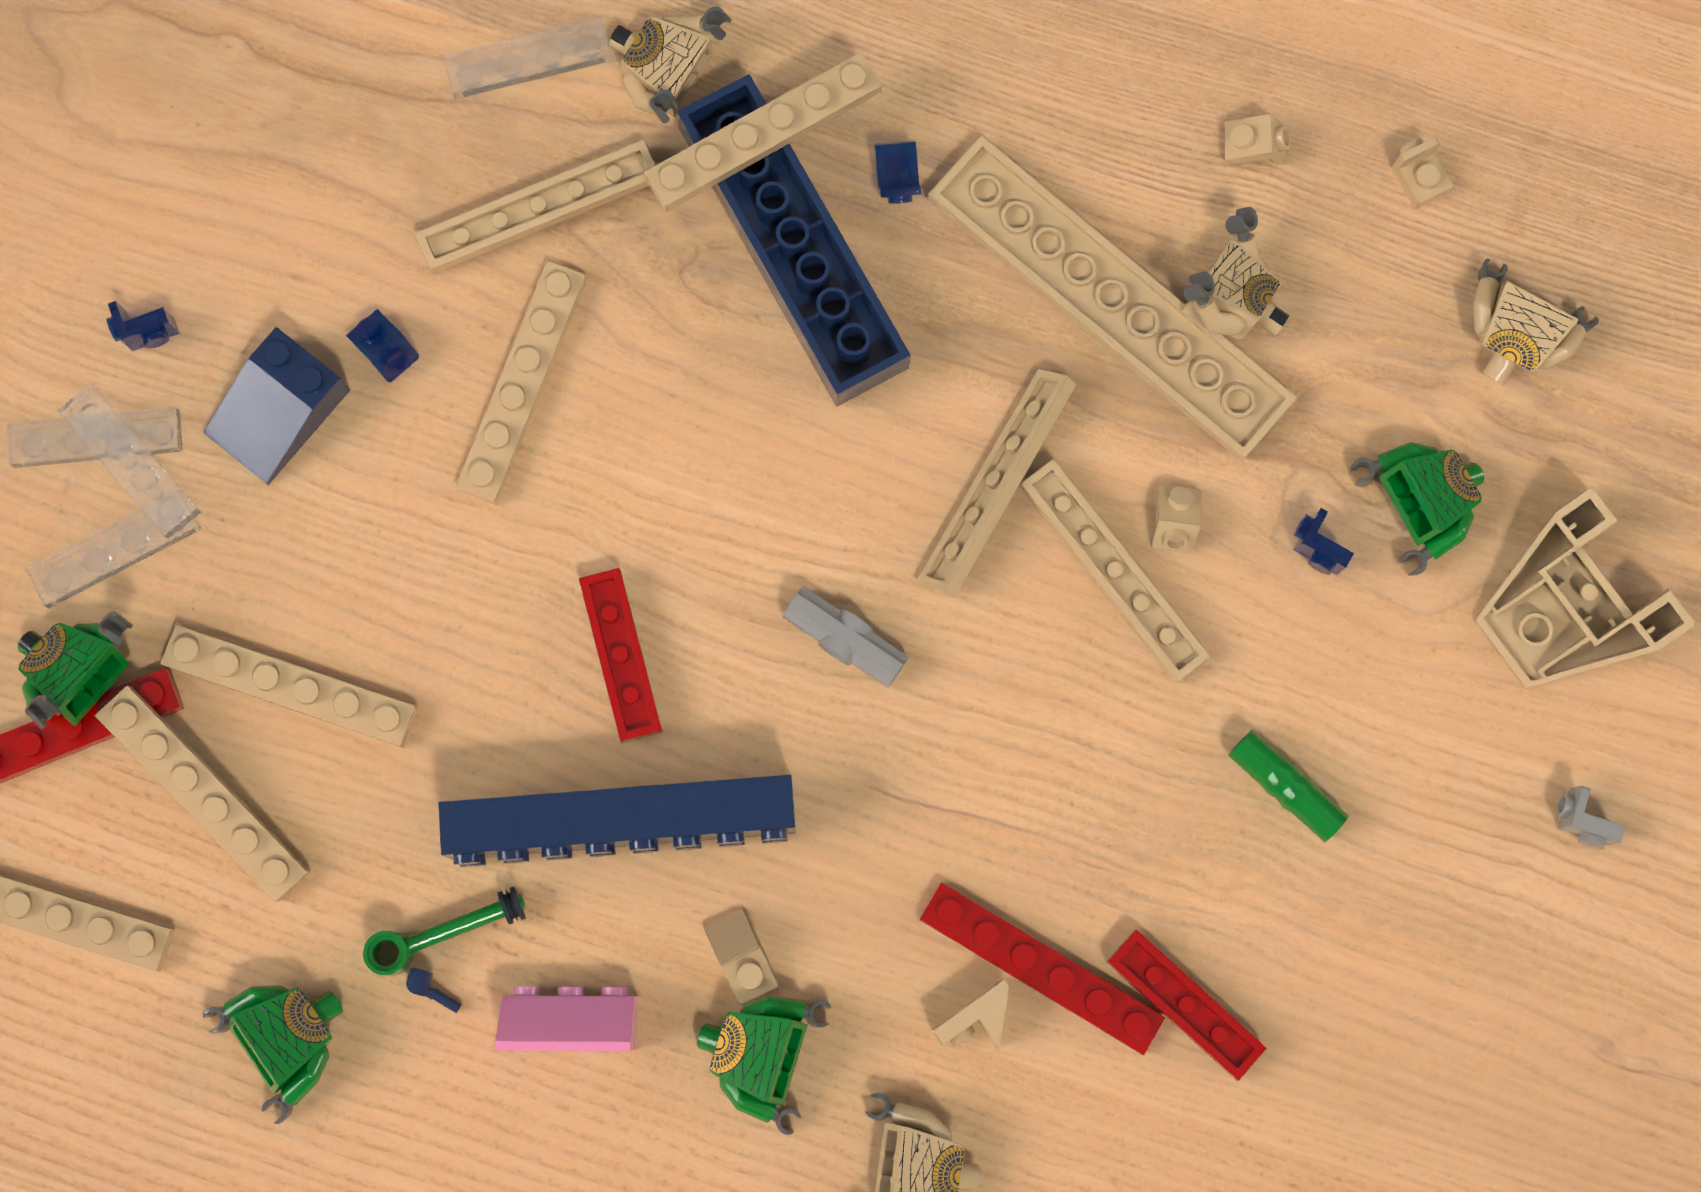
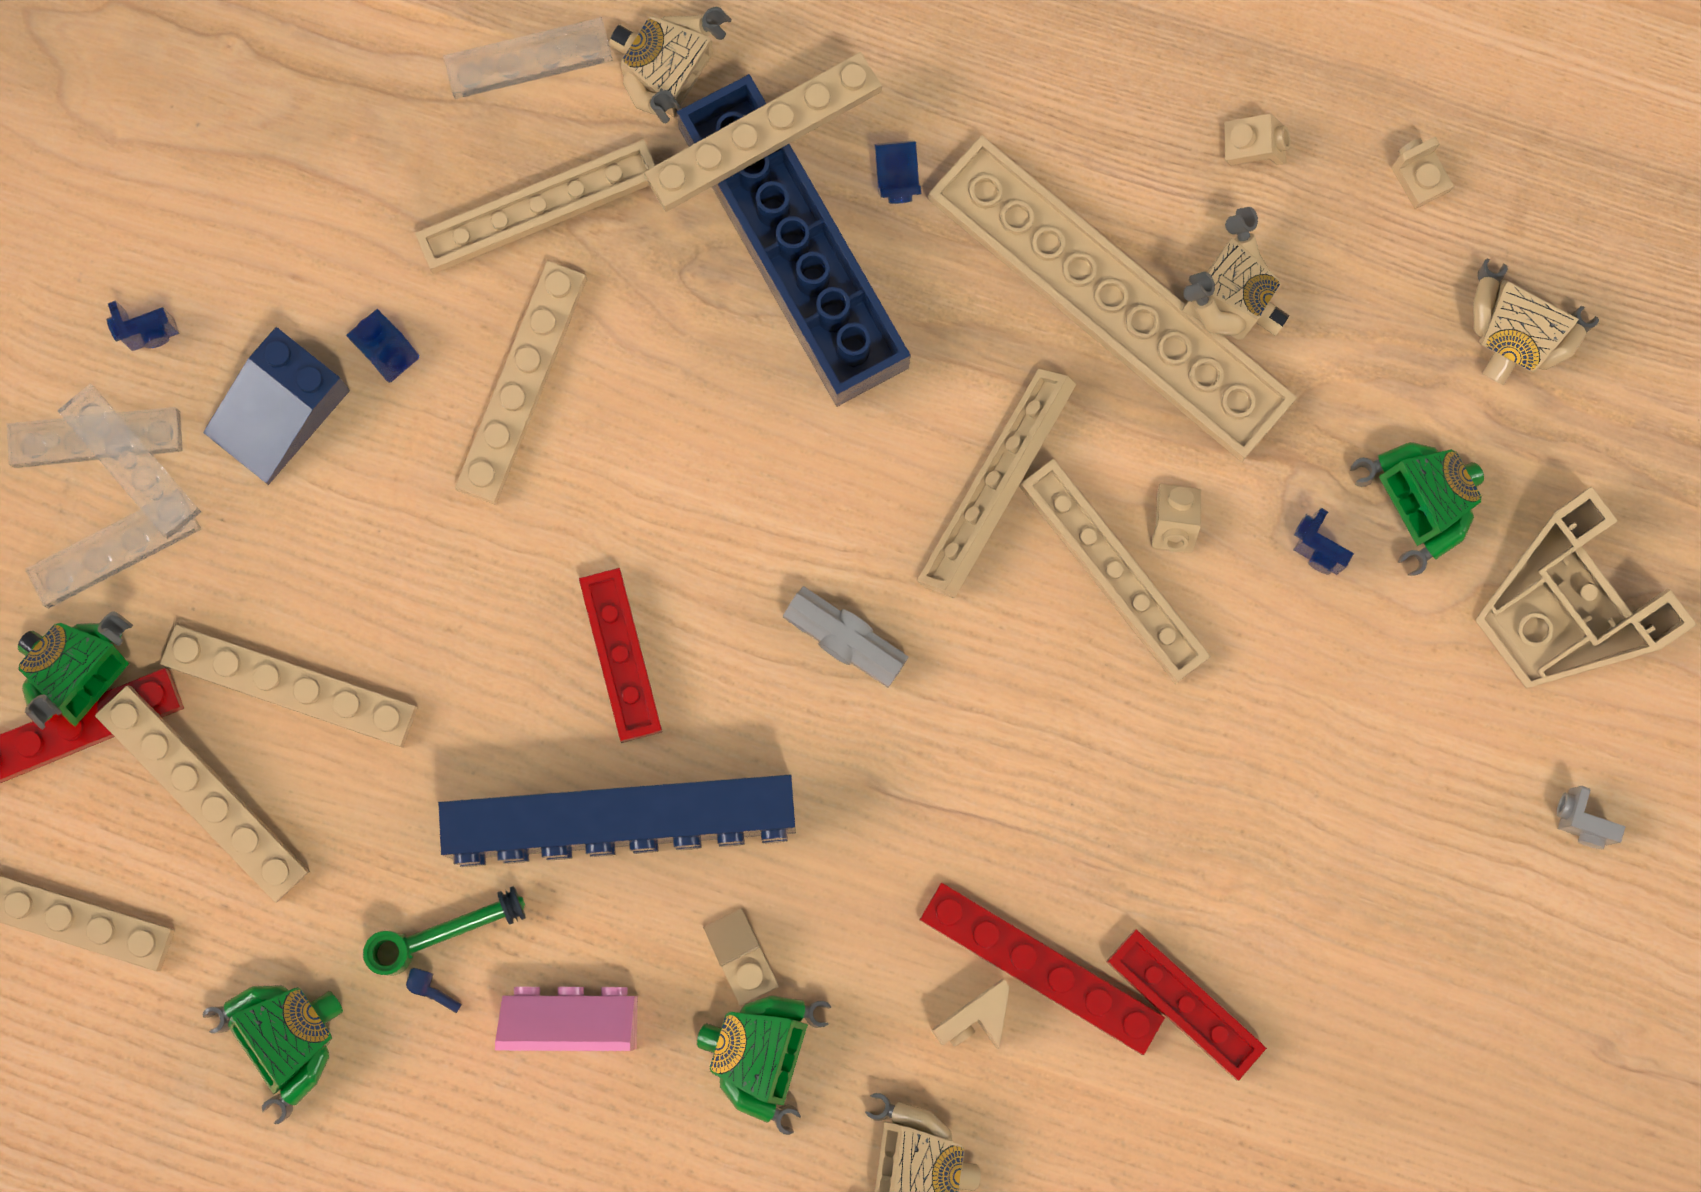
(1288, 785): green axle -> none

